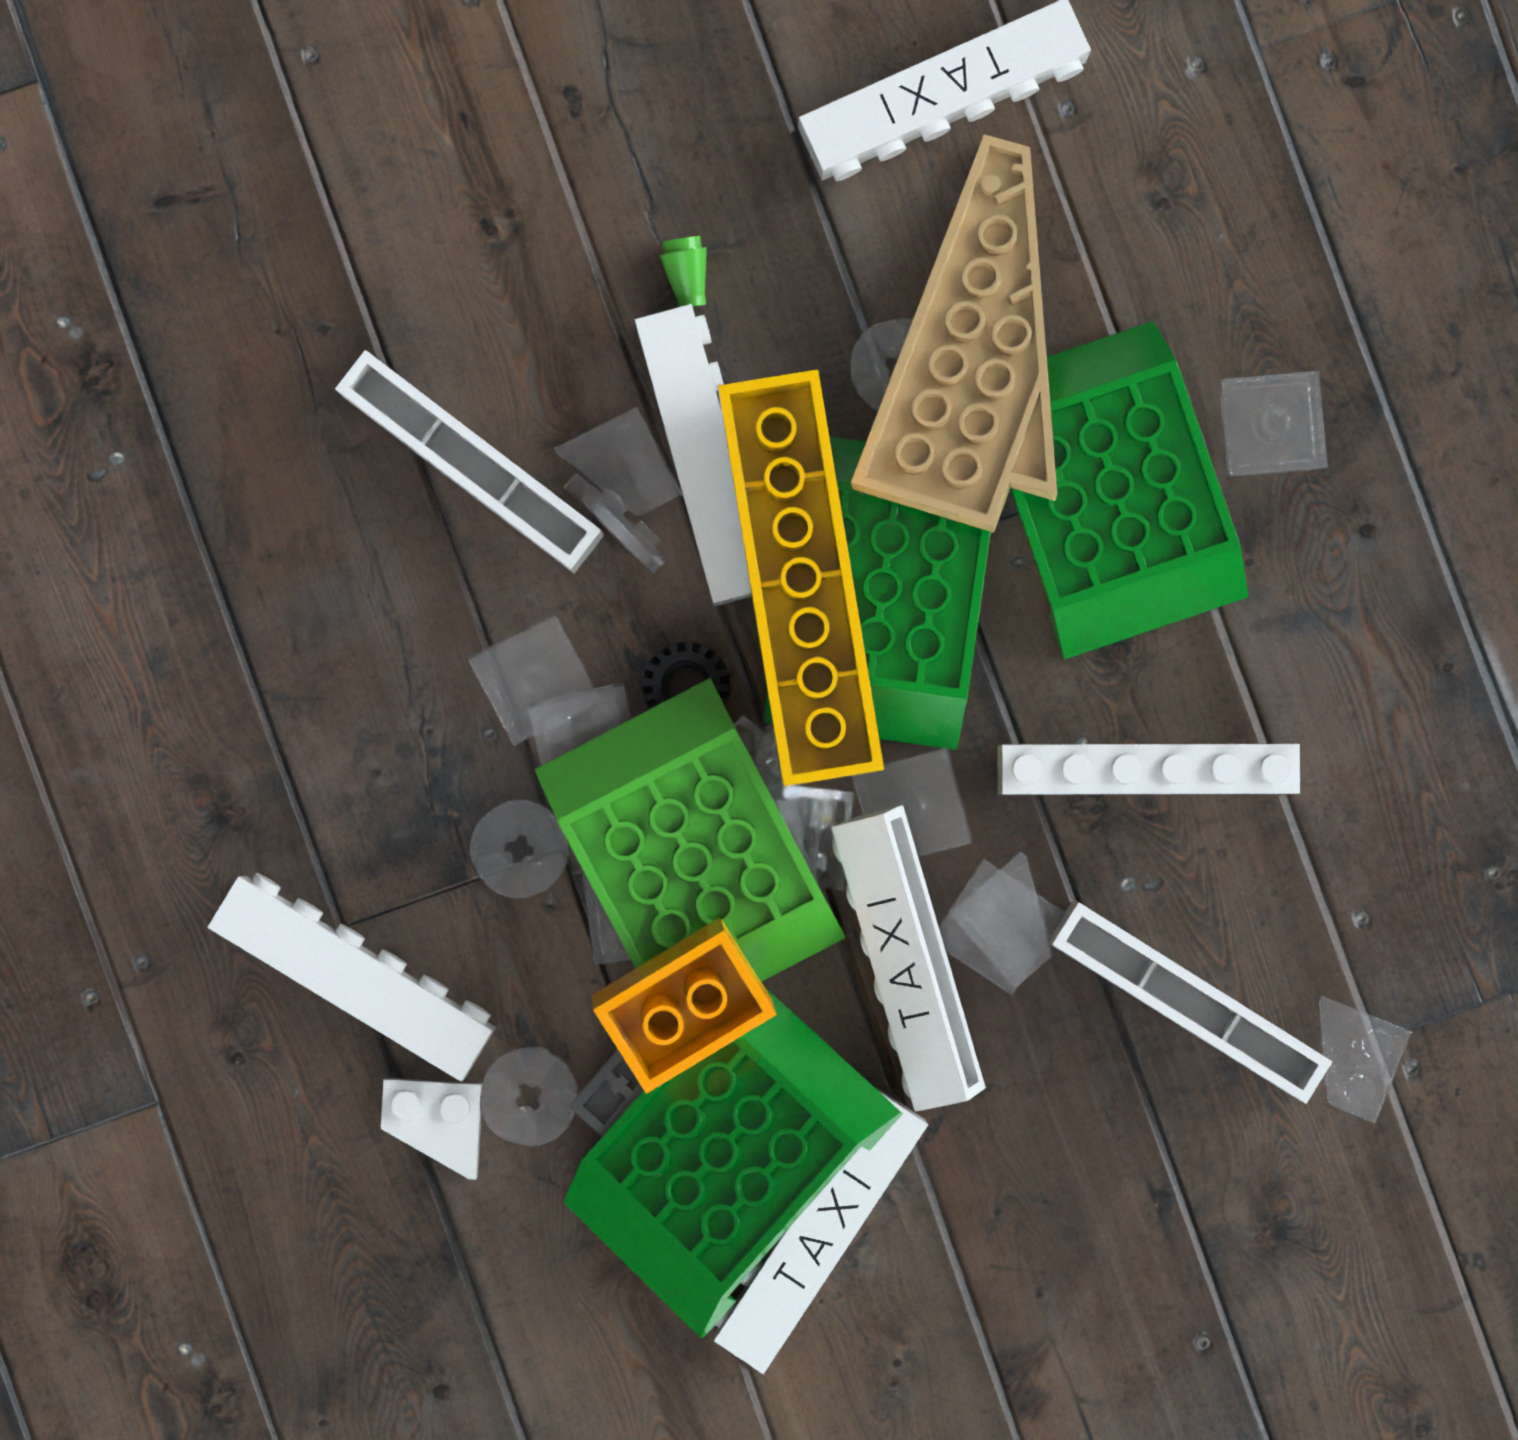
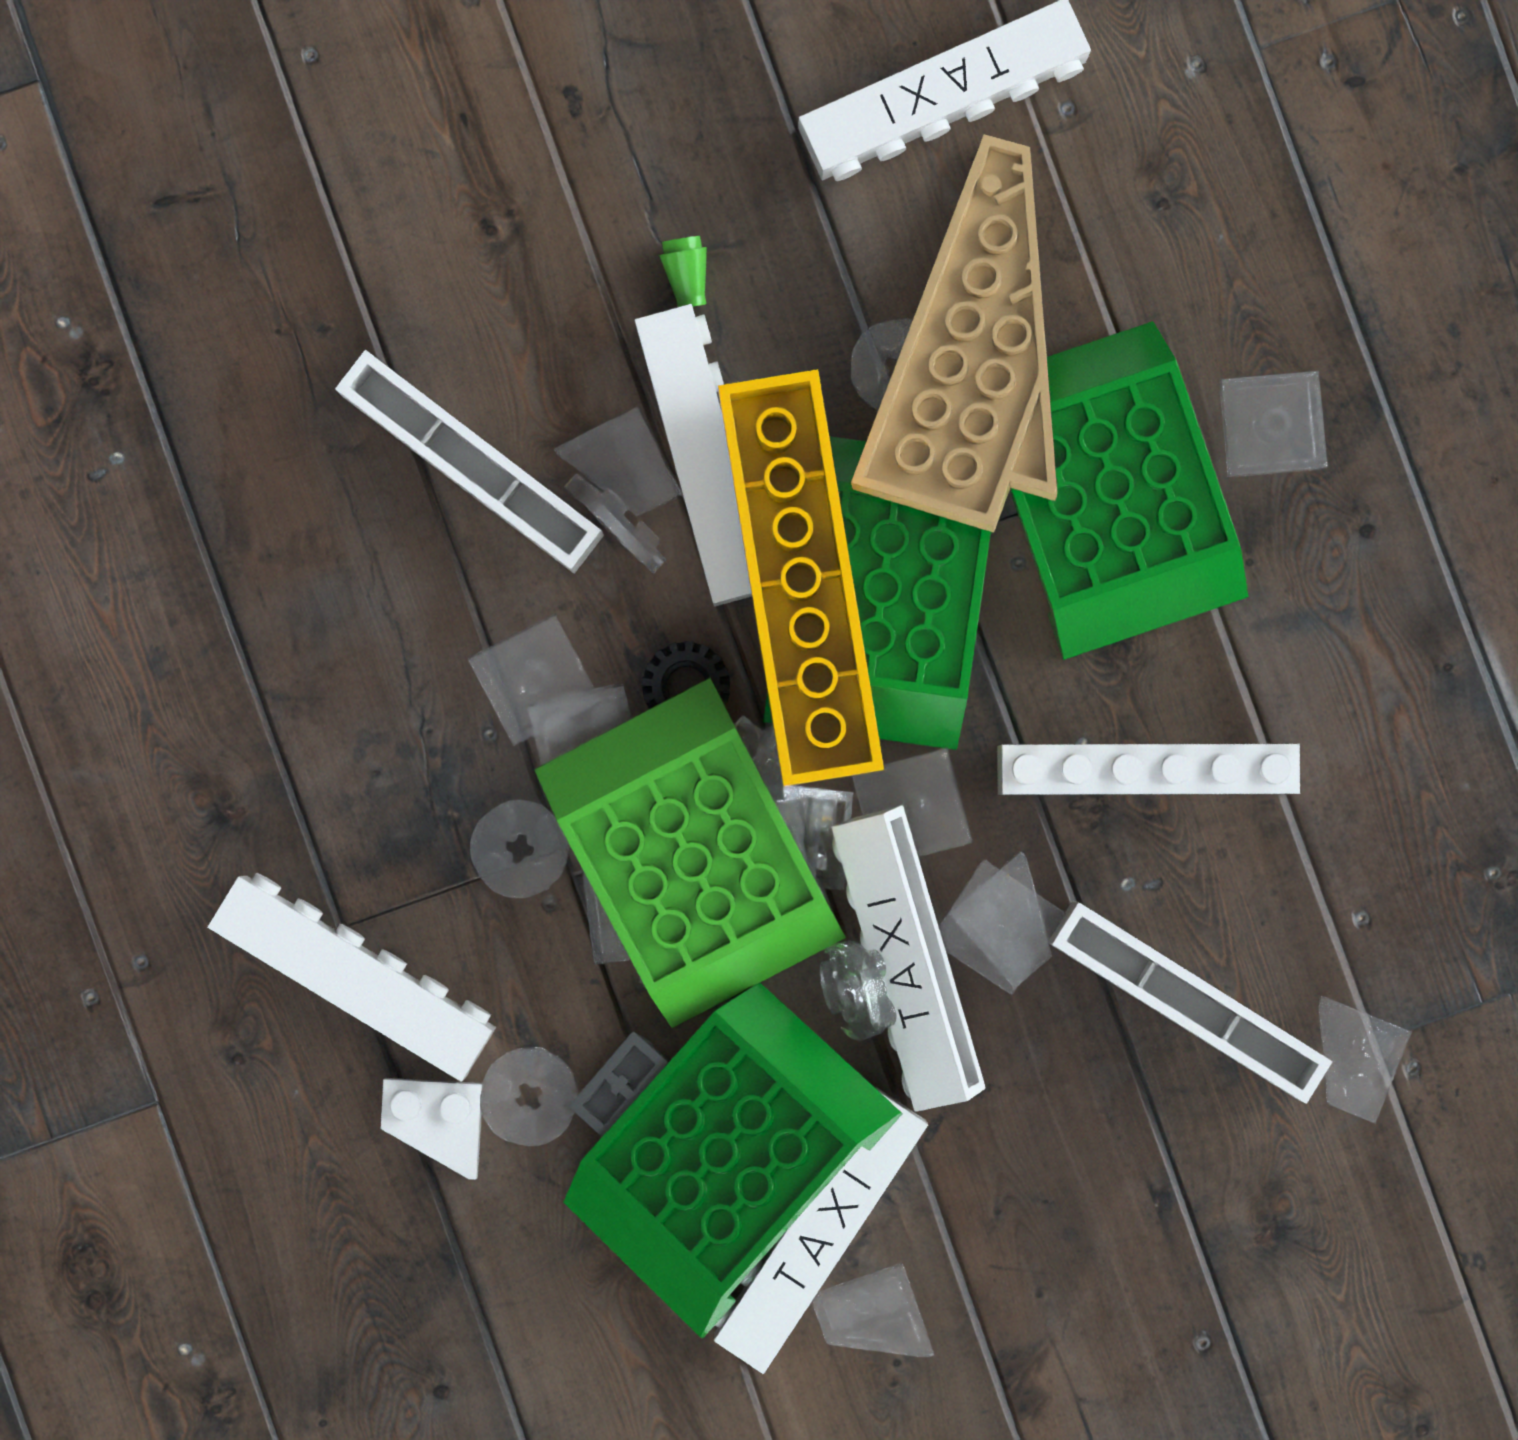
(683, 1005): light orange brick -> none
(856, 989): none -> clear plate
(874, 1314): none -> clear wing

